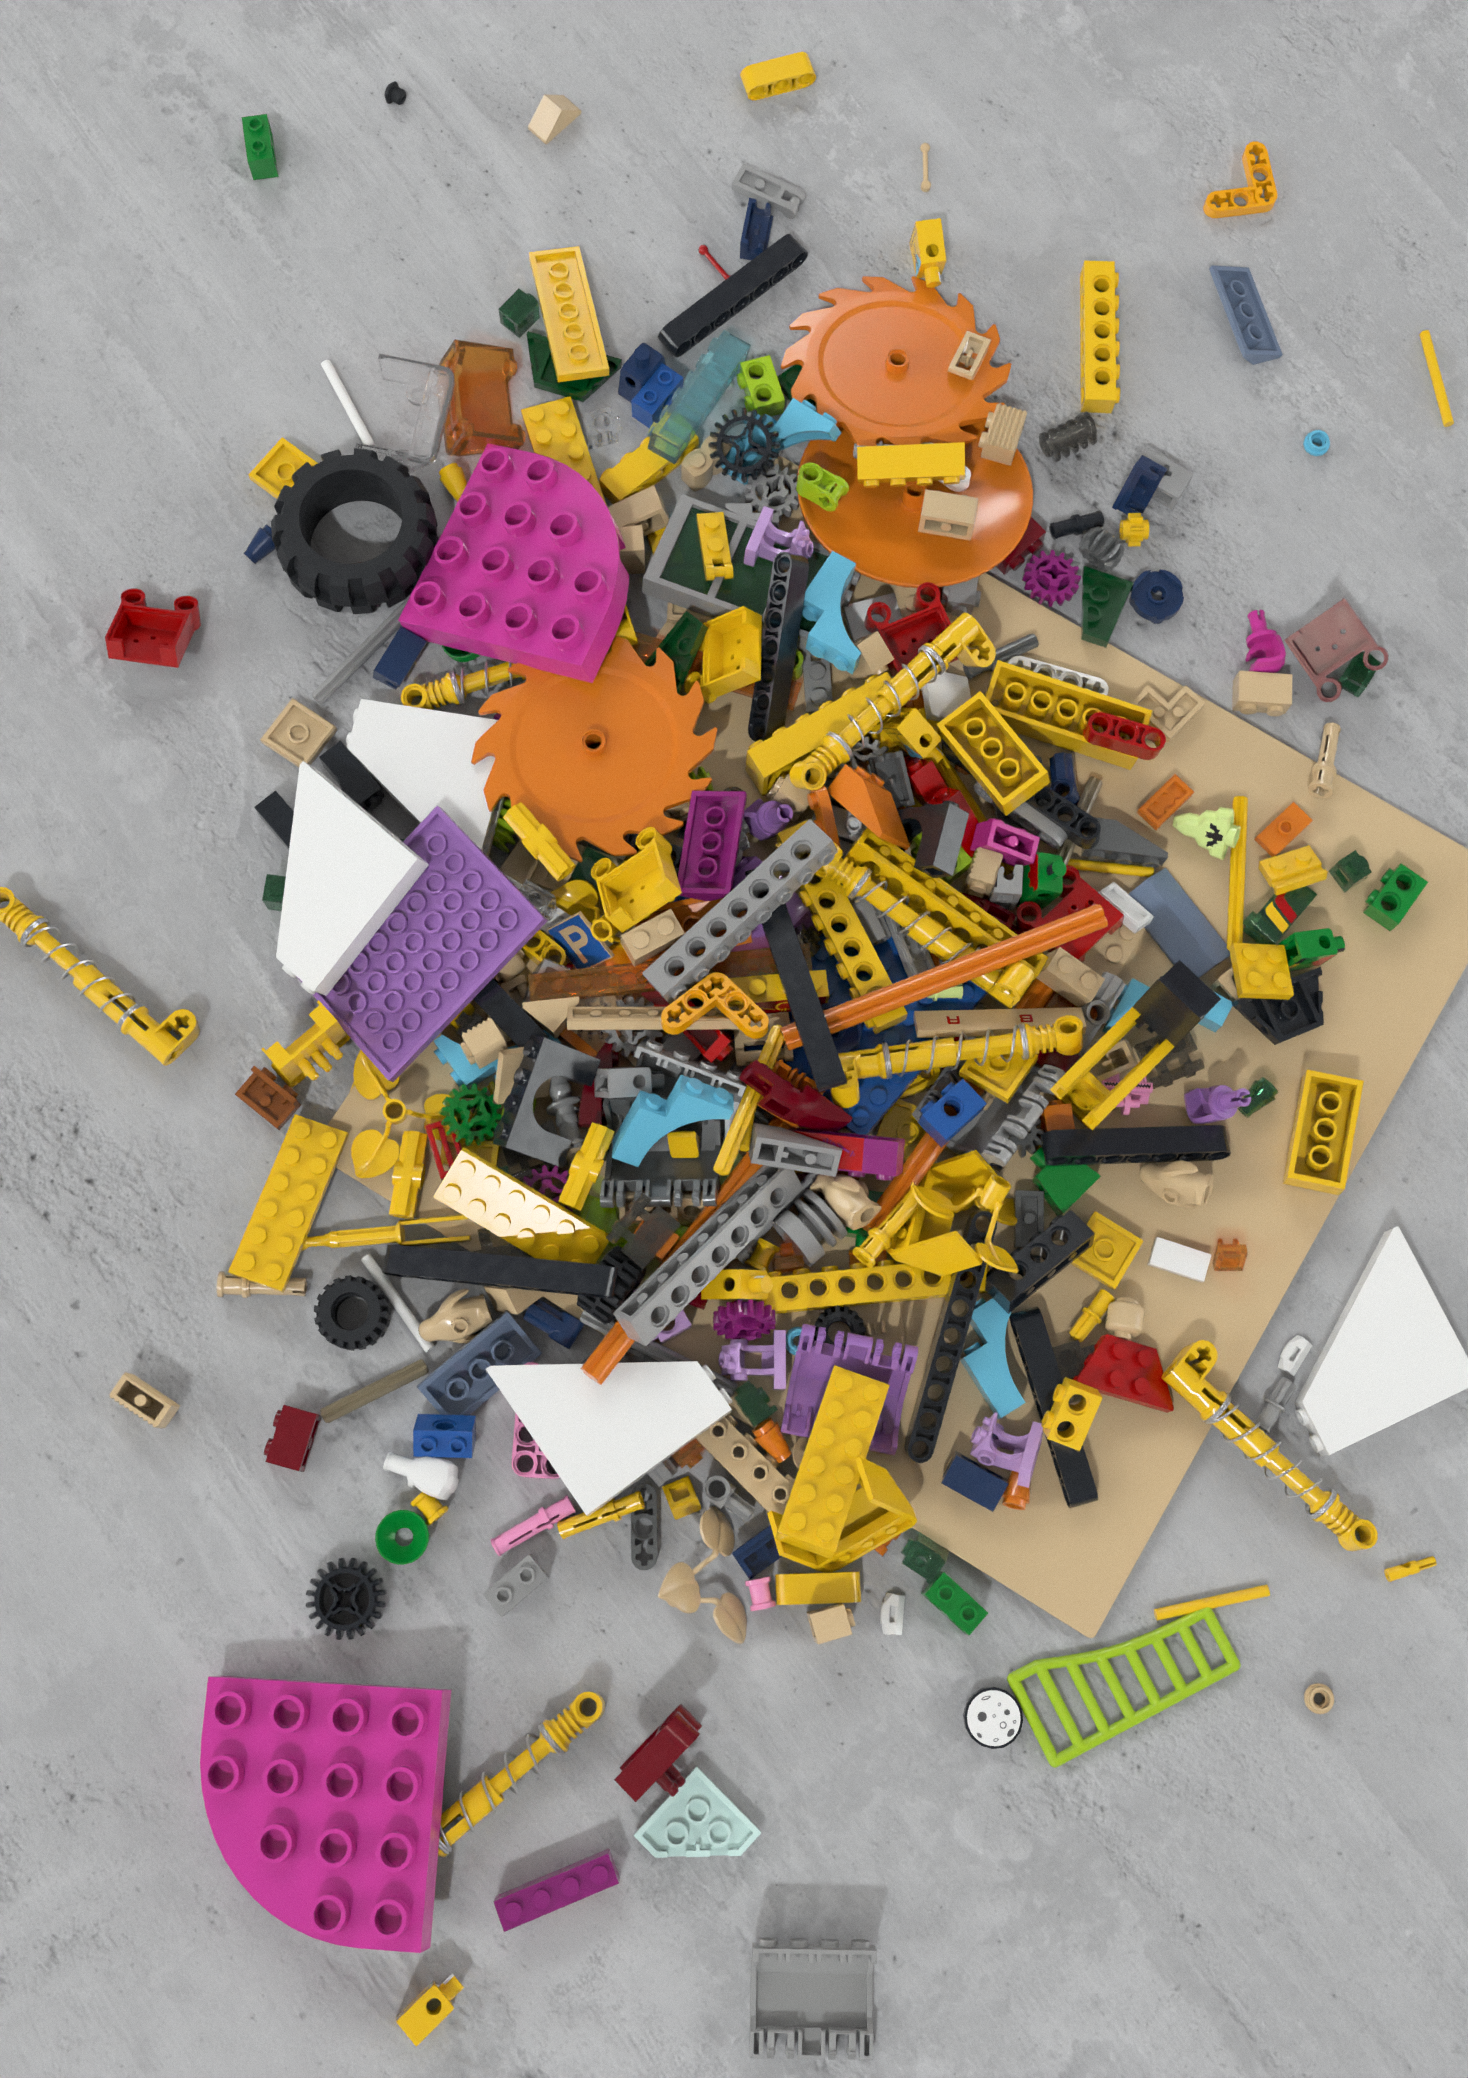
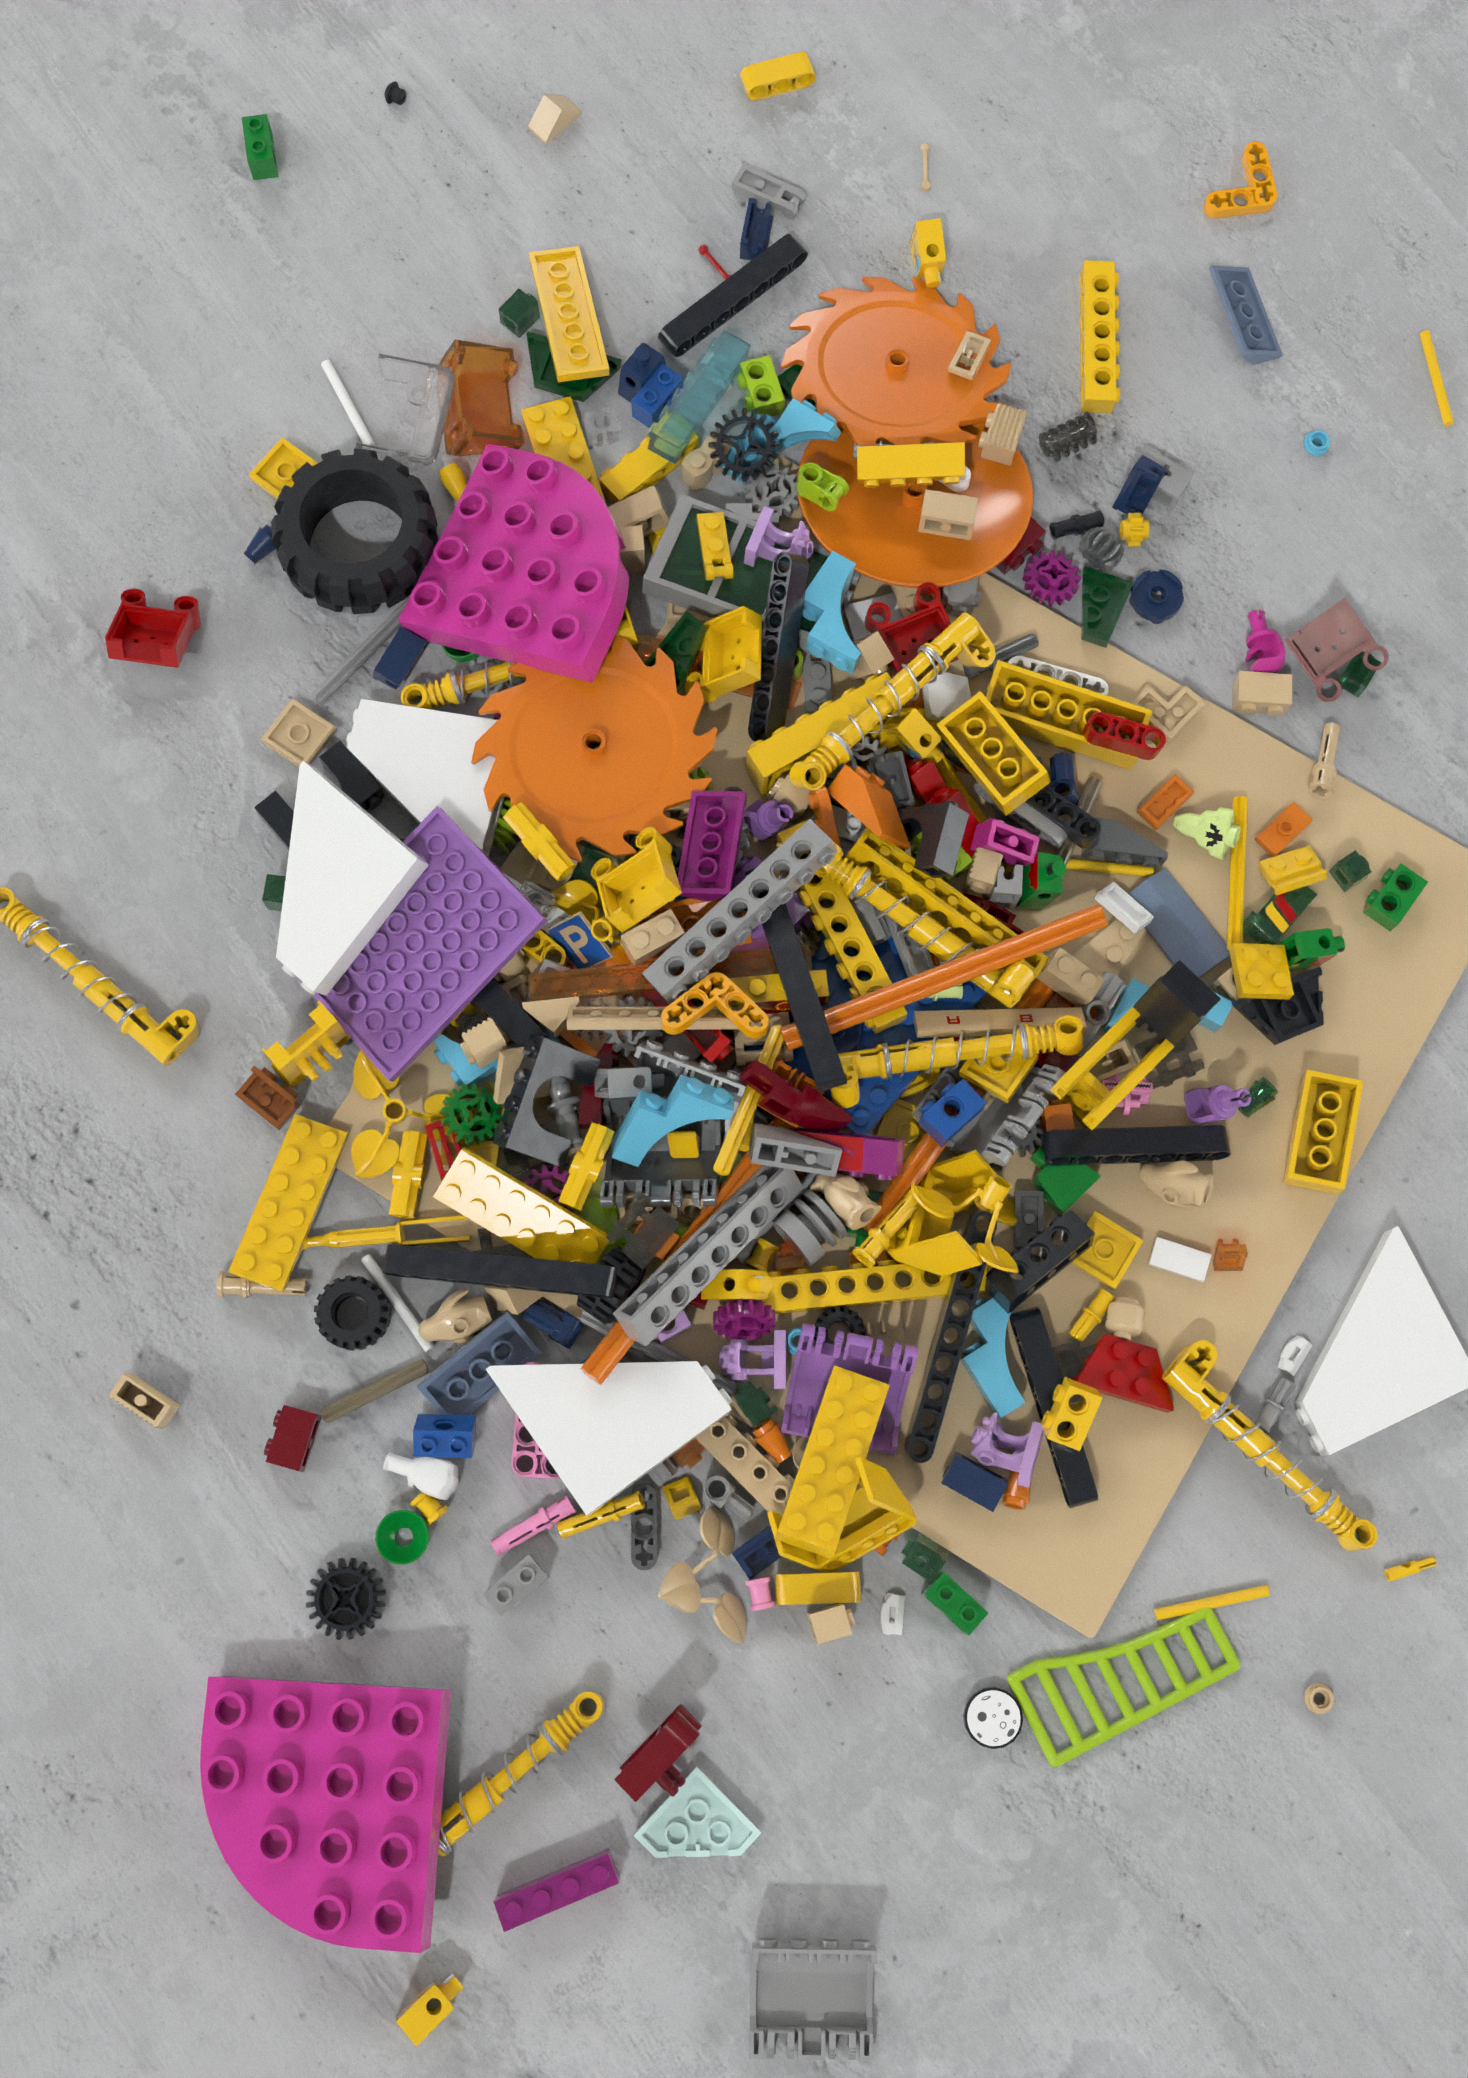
(1076, 898): red piece -> none

